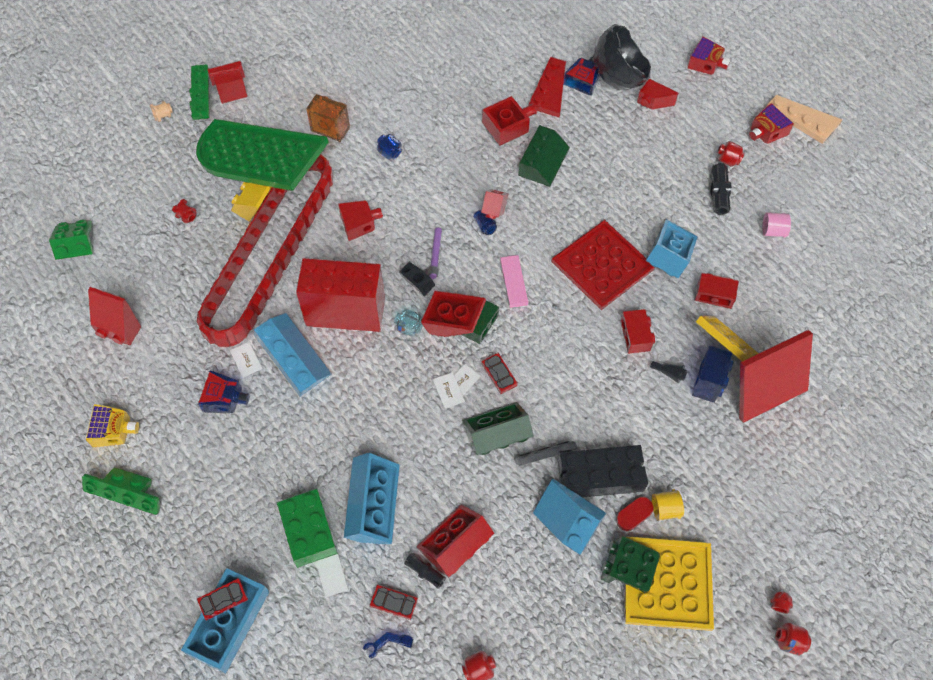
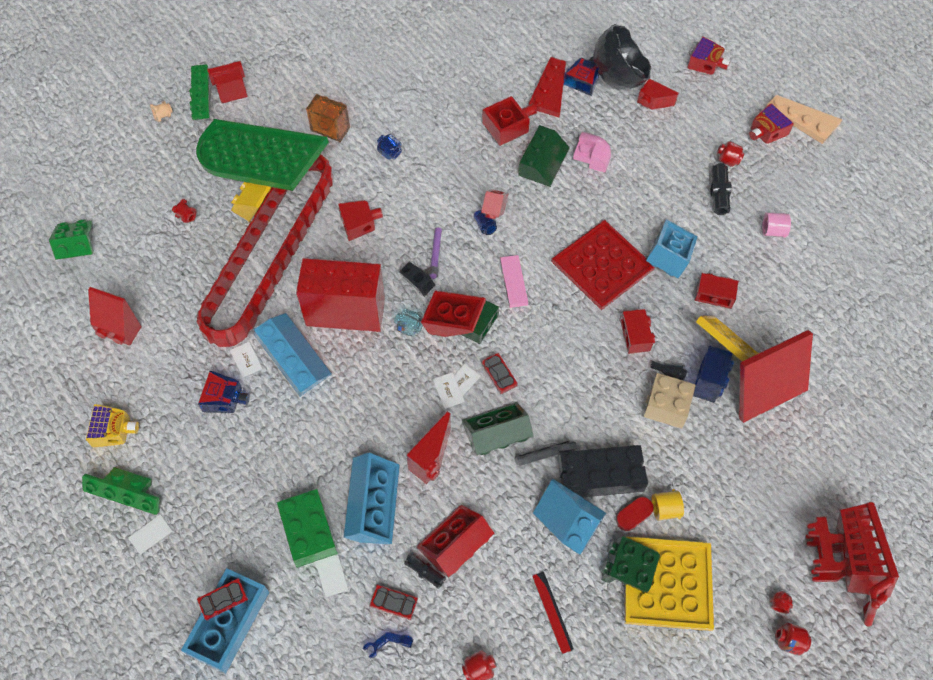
(150, 534): none -> white sticker
(428, 453): none -> red slope
(553, 613): none -> red sticker
(593, 150): none -> bright pink brick
(669, 400): none -> tan brick
(860, 579): none -> red piece

